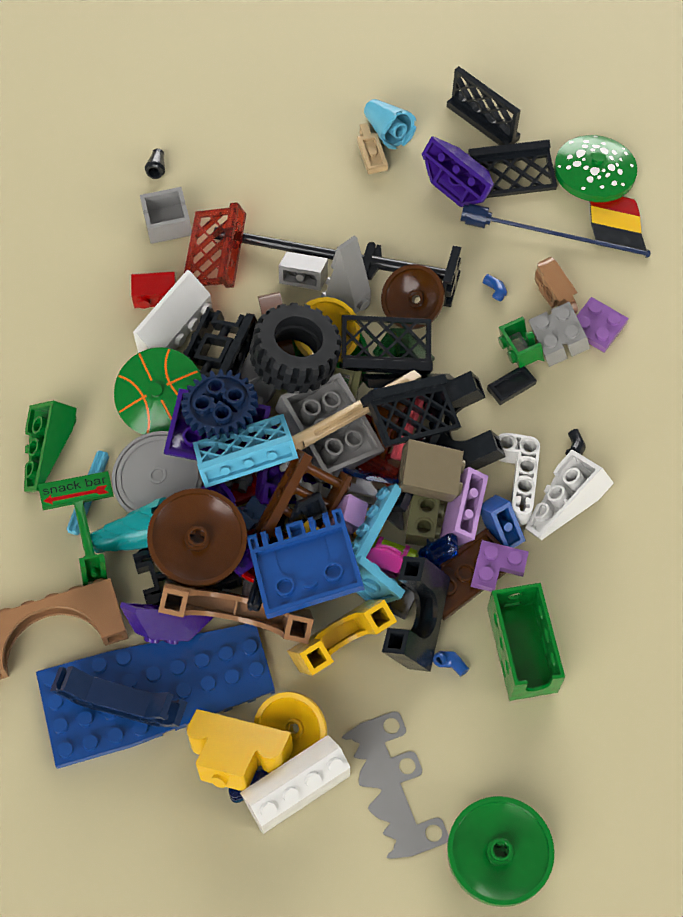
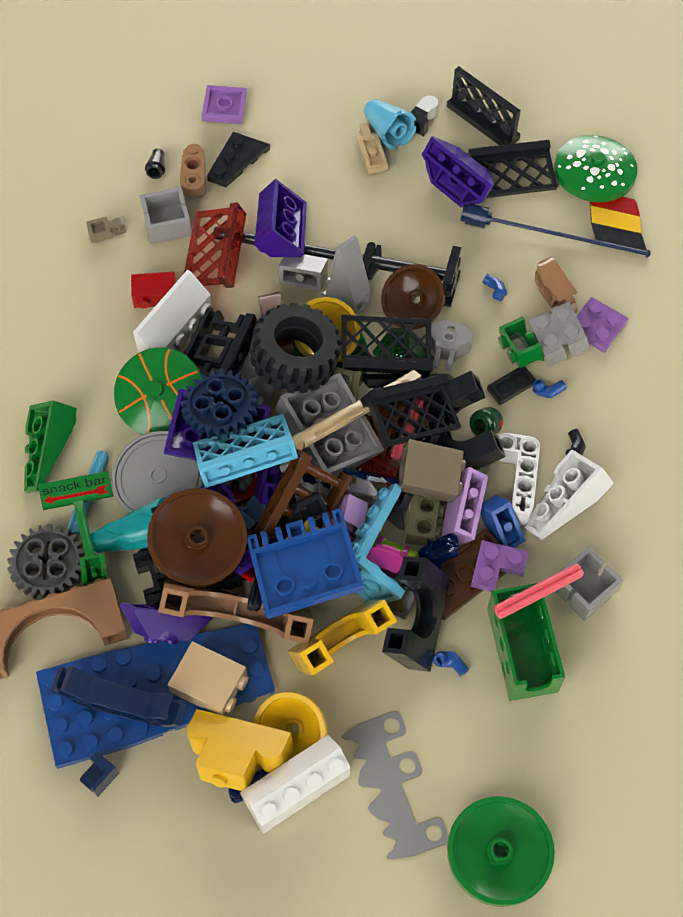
(25, 561): none -> dark grey gear
(99, 774): none -> dark blue panel
(101, 228): none -> dark tan plate
(193, 171): none -> medium nougat piece
(208, 680): none -> tan brick
(224, 104): none -> medium lavender plate
(235, 157): none -> black wing
(280, 222): none -> dark purple slope
(424, 112): none -> leg
(449, 344): none -> light grey hinge
(486, 419): none -> dark green head
(538, 591): none -> coral axle
(546, 391): none -> blue arm
(590, 590): none -> light grey piece

